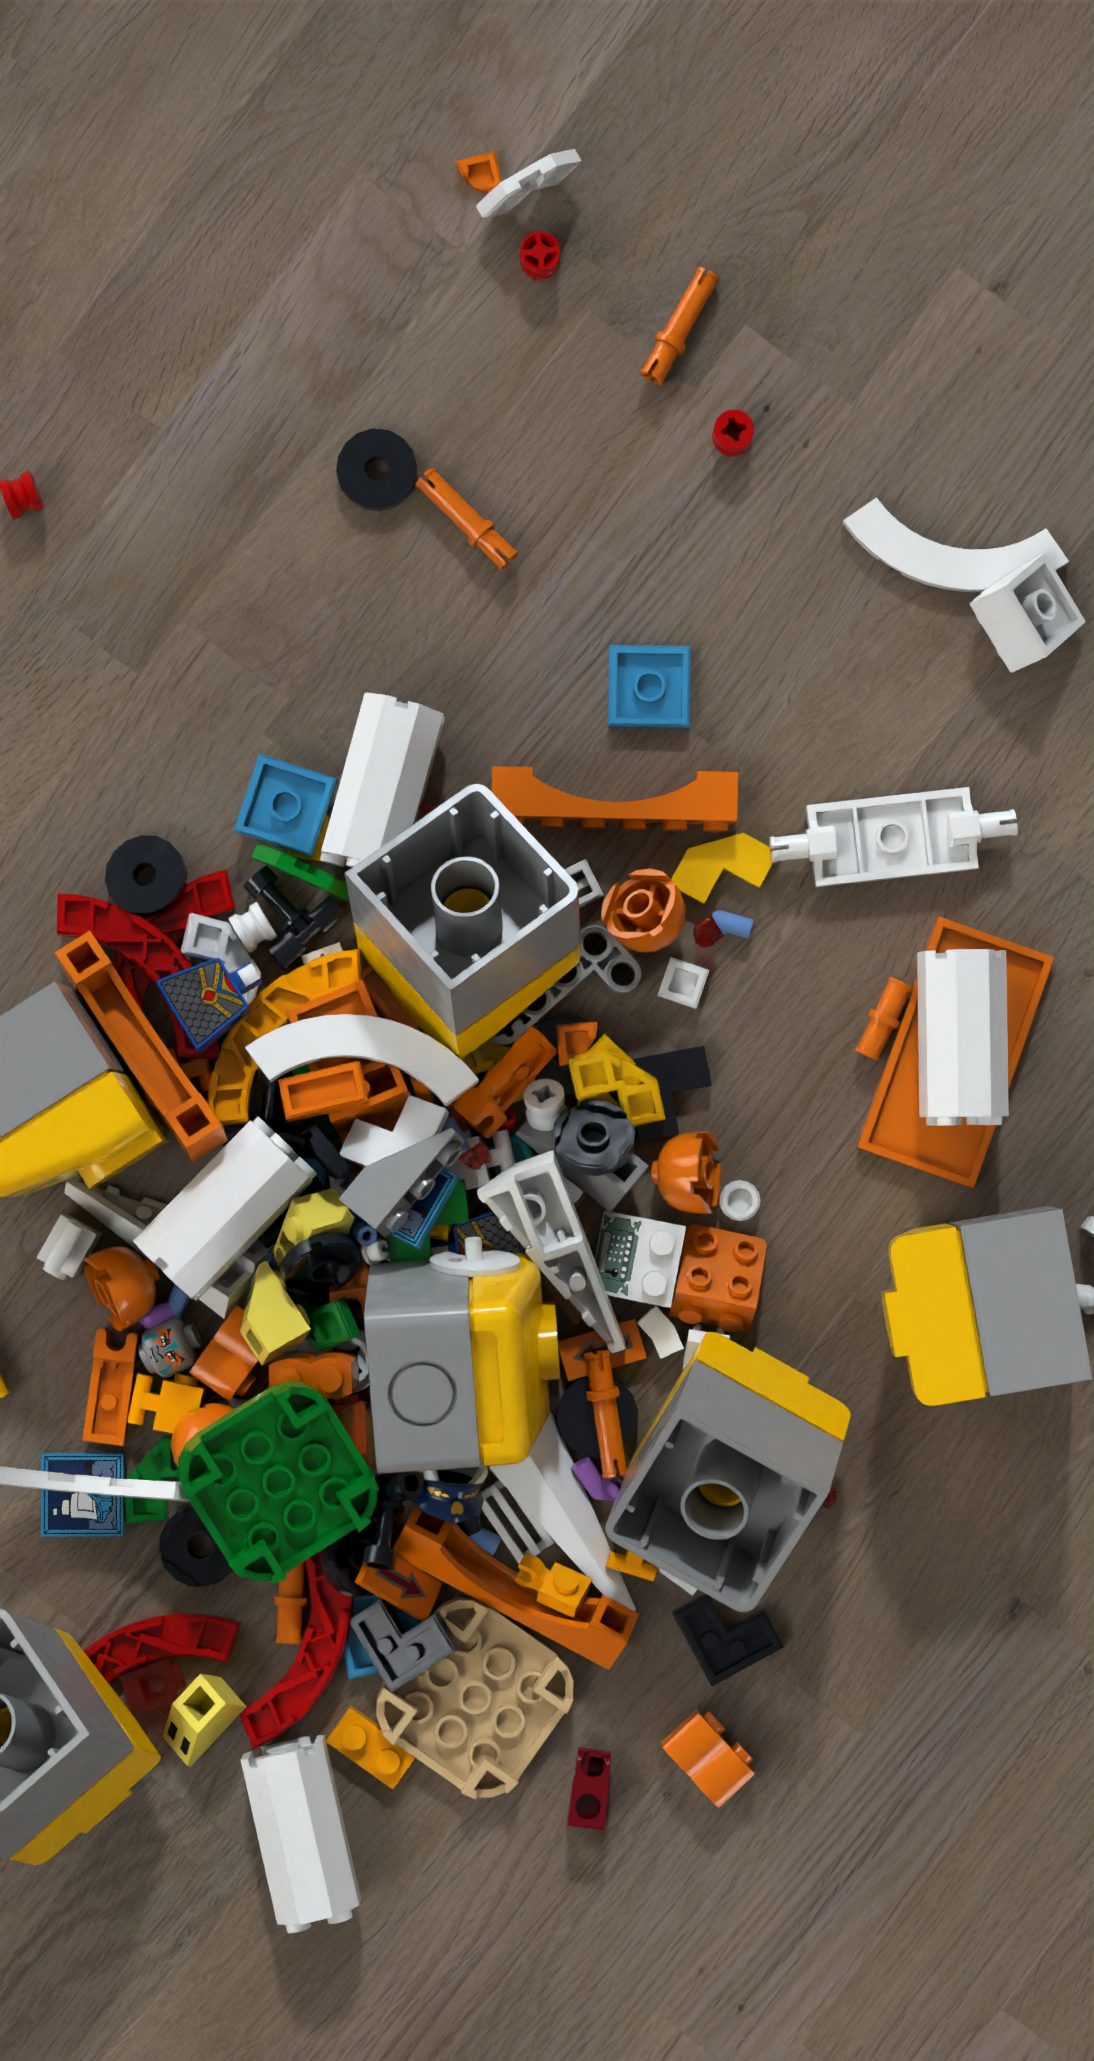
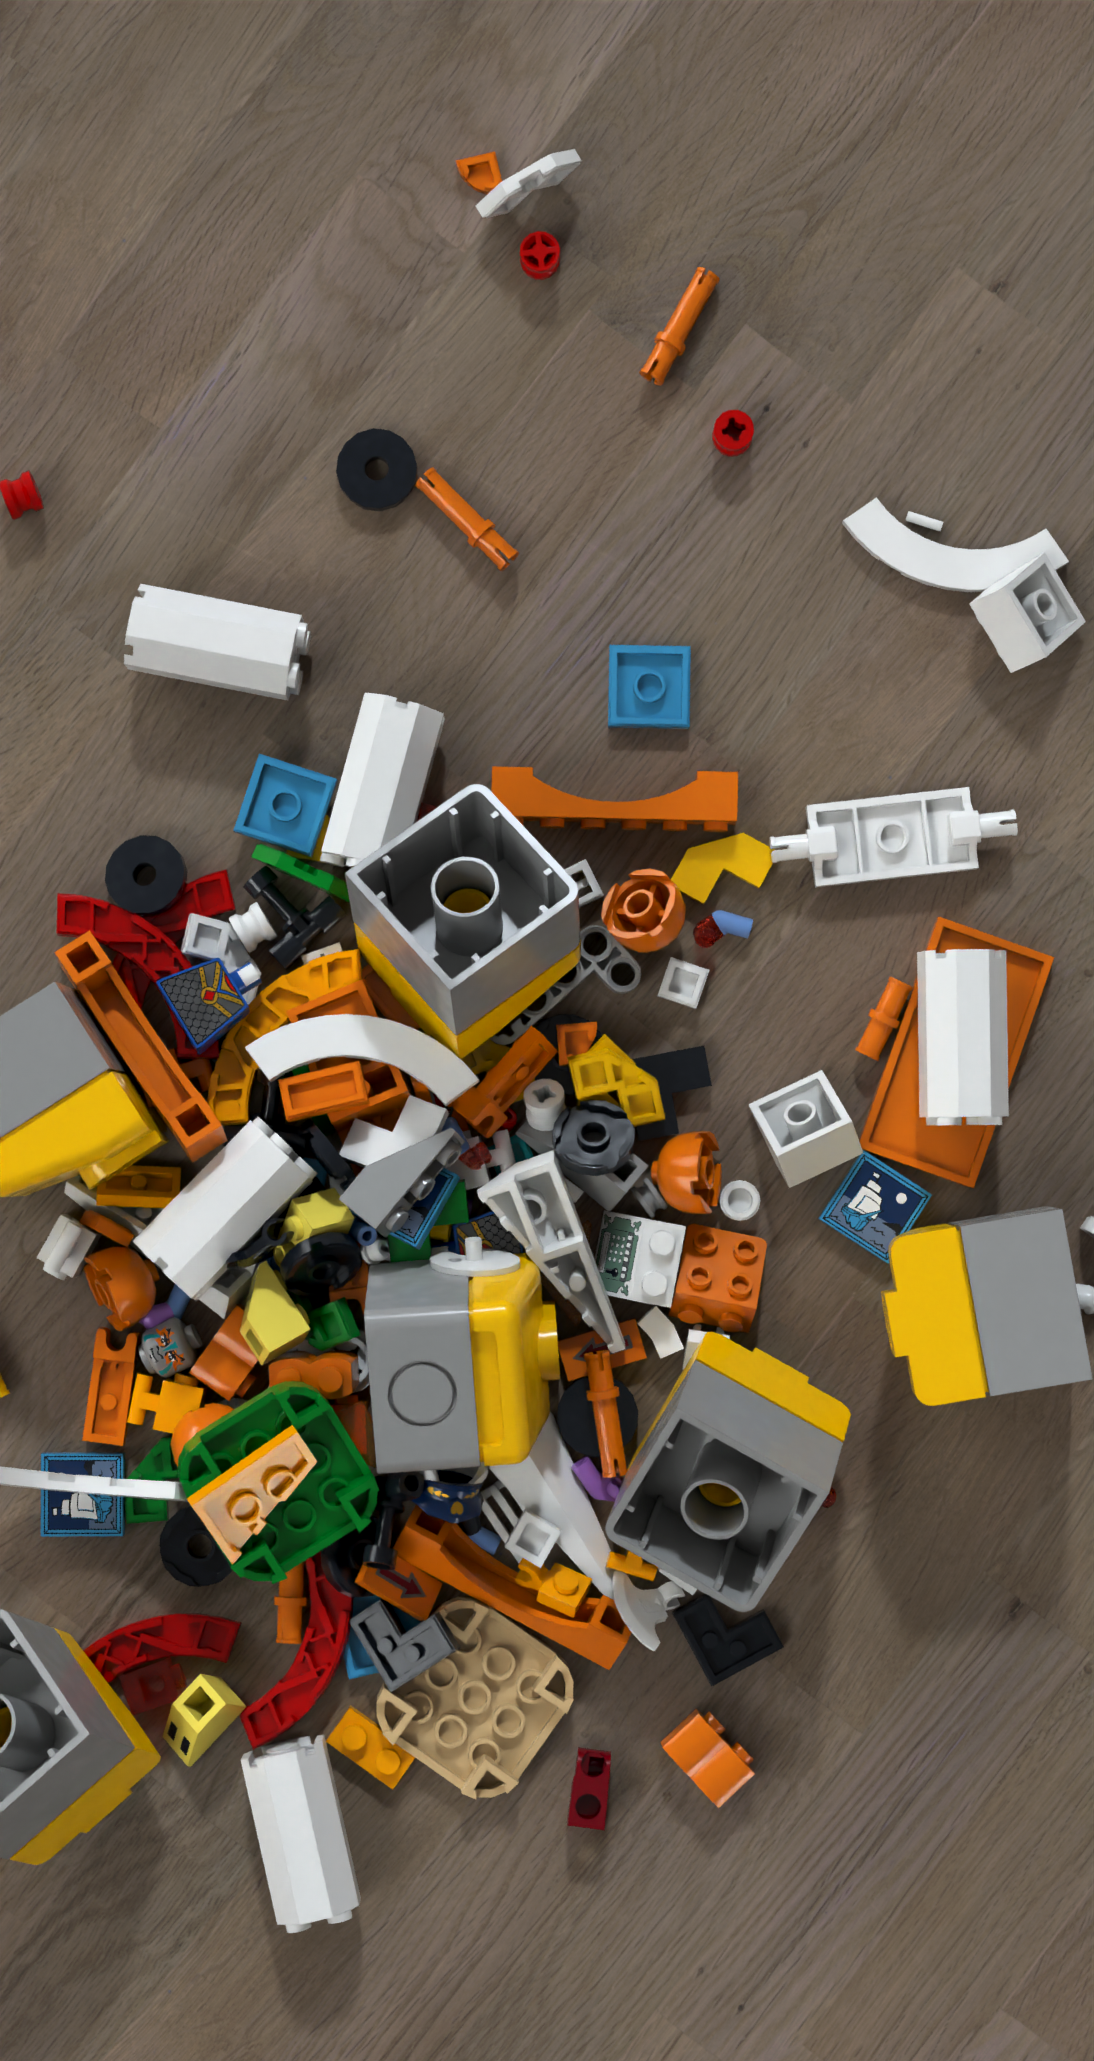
(107, 1227): none -> orange tile
(140, 1187): none -> light orange plate
(216, 642): none -> white brick
(246, 1493): none -> light orange wing
(261, 1248): none -> black piece
(532, 1538): none -> white tile
(644, 1608): none -> white piece
(649, 1198): none -> light grey bush
(806, 1128): none -> white slope
(874, 1205): none -> tile
(924, 521): none -> white piece

